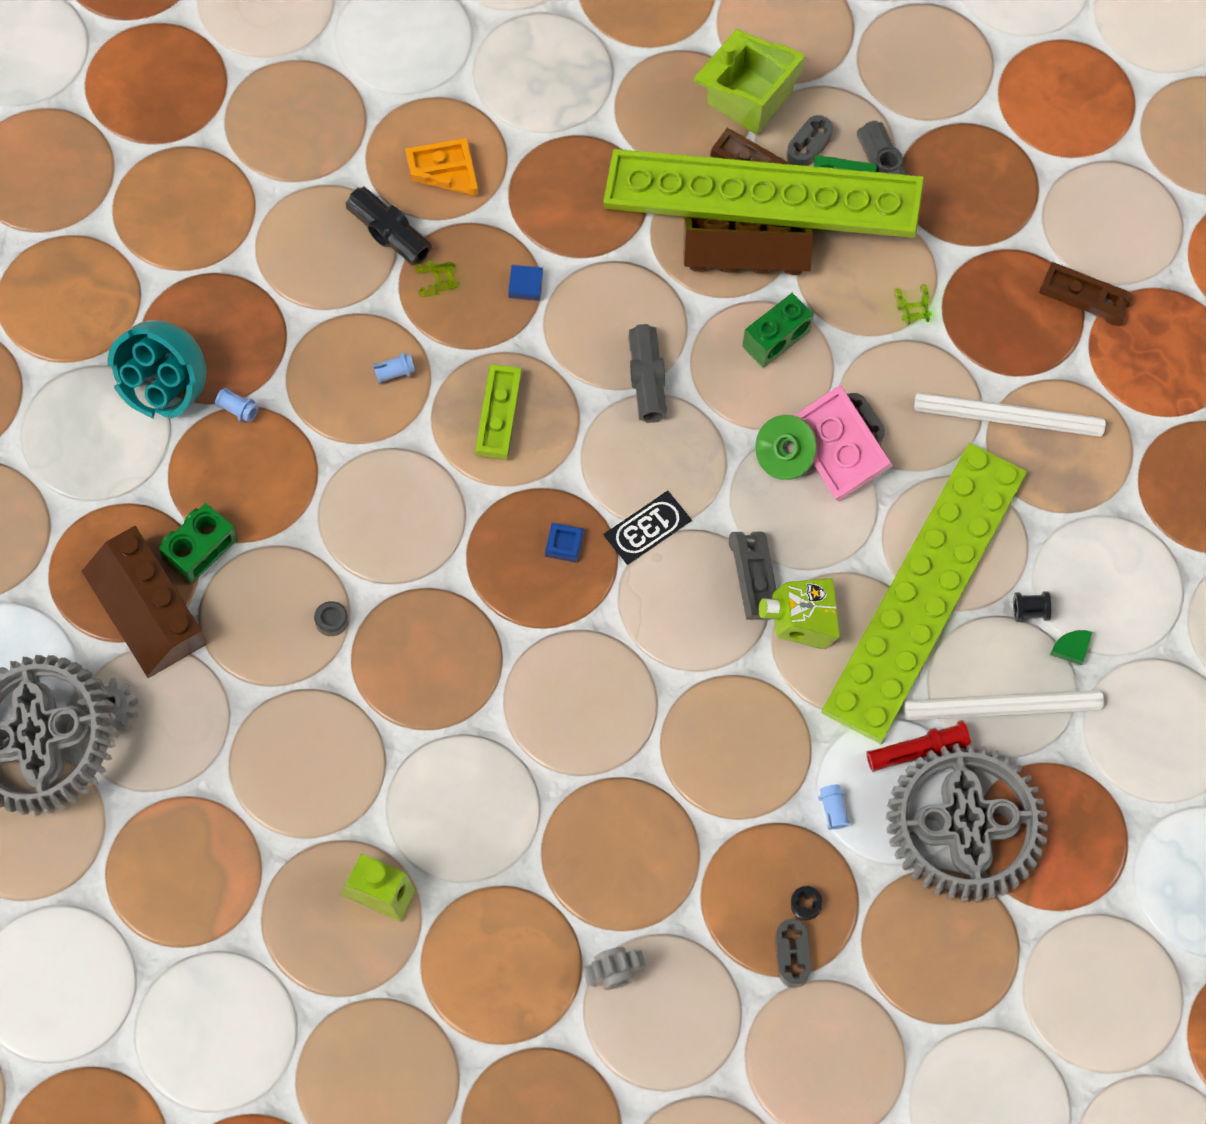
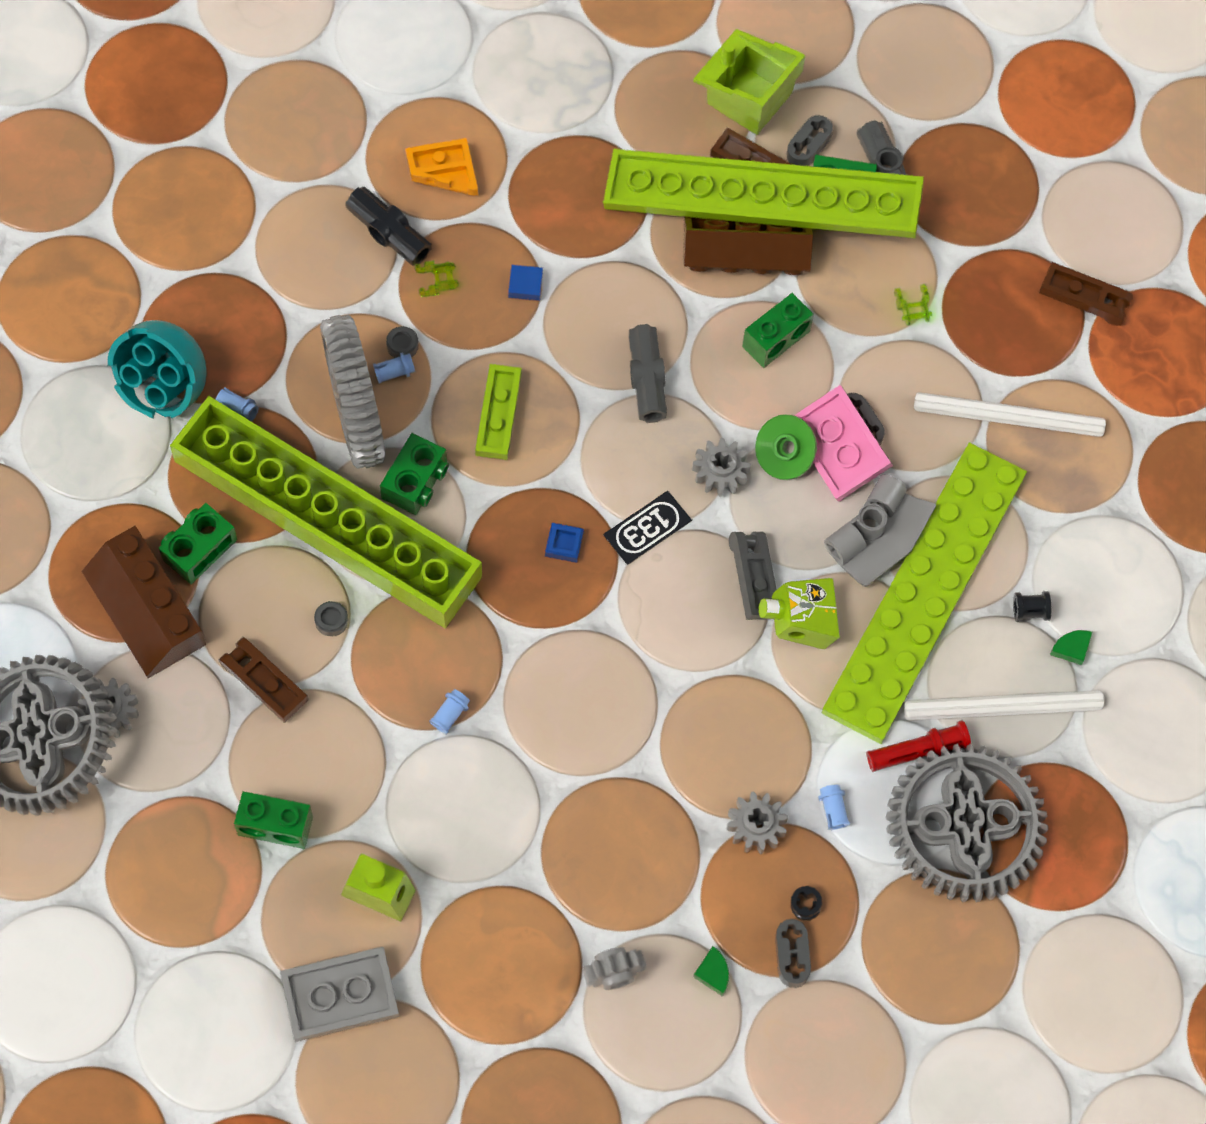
(264, 680): none -> reddish brown plate
(273, 820): none -> green brick
(327, 511): none -> lime brick
(339, 994): none -> light grey plate
(353, 391): none -> light grey gear
(402, 340): none -> dark grey tile
(407, 472): none -> green brick
(450, 711): none -> light blue pin
(713, 971): none -> green tile
(718, 476): none -> light grey gear
(748, 830): none -> light grey gear
(874, 550): none -> light grey panel

